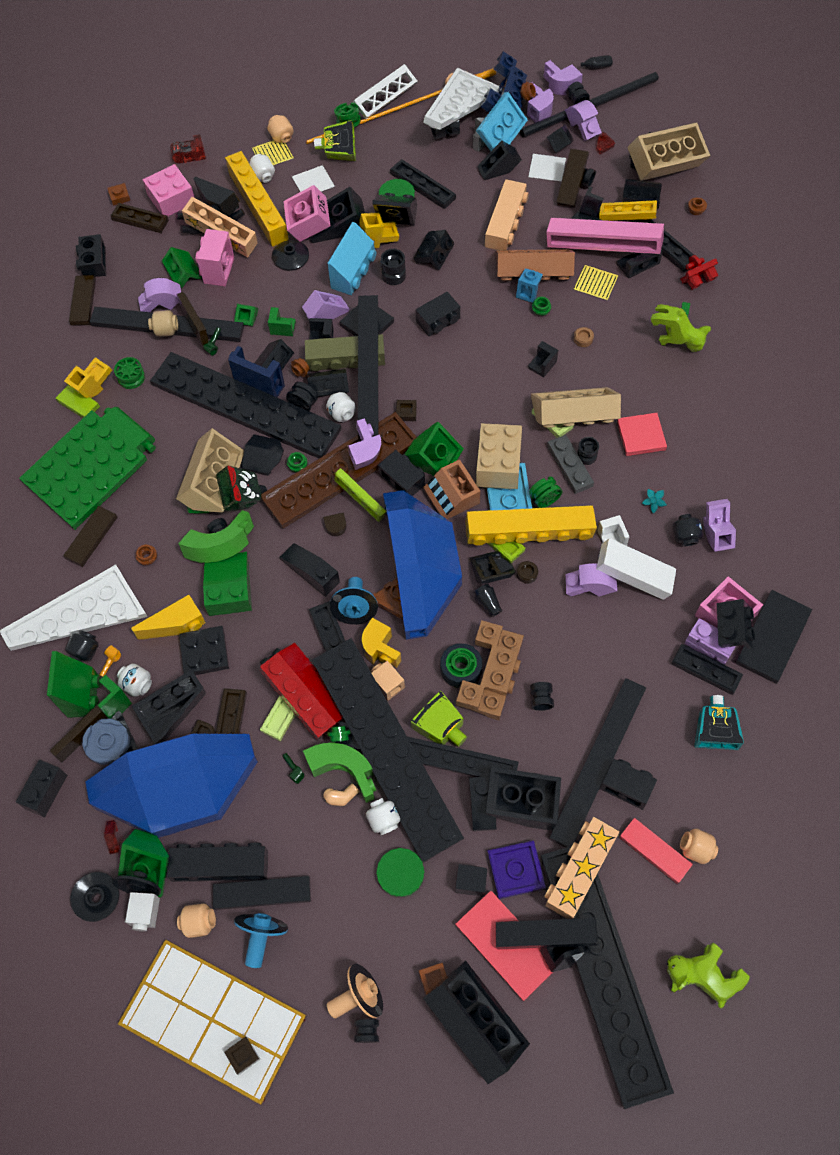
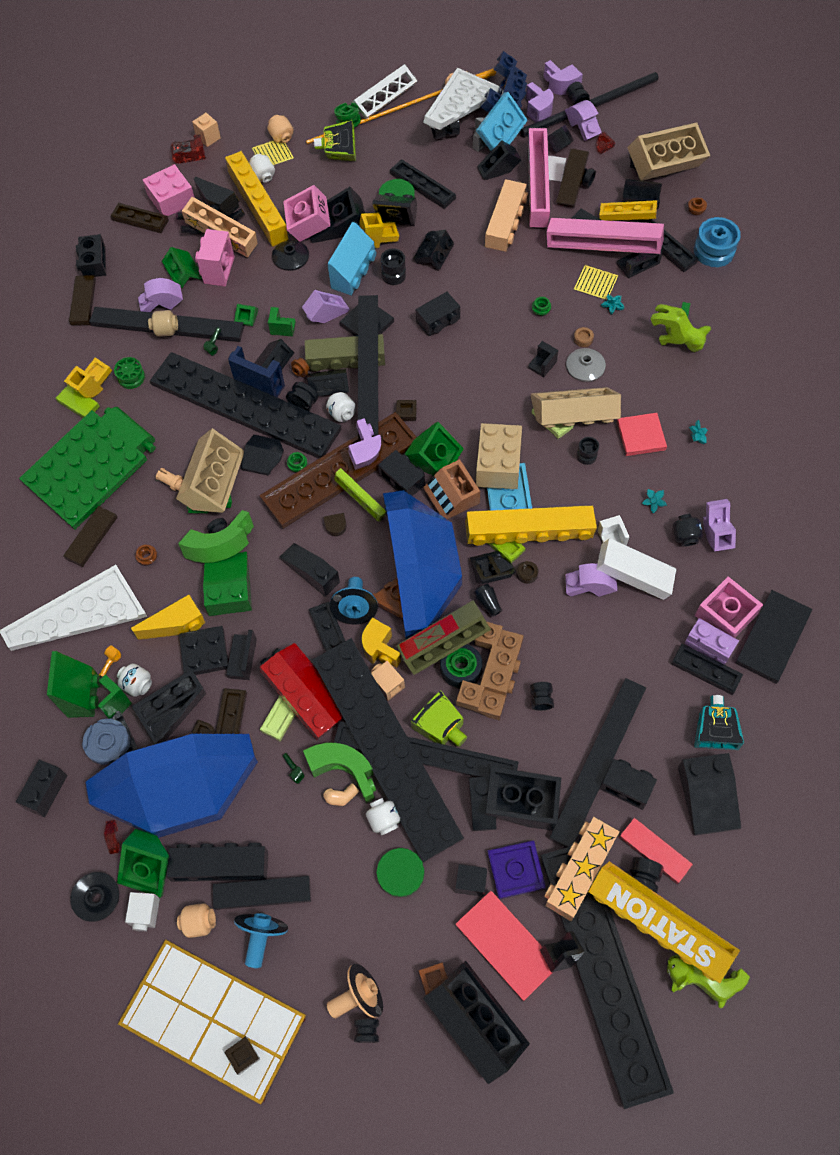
(74, 737): dark brown tile -> none
(82, 646): black head -> none
(118, 194): dark orange plate -> none
(136, 883): black dish -> none
(170, 479): none -> light nougat pin
(192, 317): dark brown tile -> none
(207, 128): none -> light nougat brick
(239, 488): clear green torso -> none
(241, 656): none -> black panel
(315, 176): white sticker -> none
(321, 328): black panel -> none
(338, 734): green plate -> none
(443, 637): none -> olive brick
(528, 91): dark orange plate -> none
(528, 285): dark azure bracket -> none
(538, 177): none -> bright pink brick
(545, 491): green wheel -> none
(546, 933): black tile -> none
(548, 262): nougat slope -> none
(570, 464): dark grey plate -> none
(584, 370): none -> light grey dish
(591, 203): black panel -> none
(598, 62): black piece -> none
(613, 303): none -> teal plant
(646, 872): none -> black wheel
(664, 922): none -> yellow brick
(693, 276): red hips -> none
(698, 433): none -> teal plant
(698, 846): light nougat head -> none
(710, 793): none -> black slope
(717, 242): none -> dark azure wheel
(735, 624): black bracket -> none

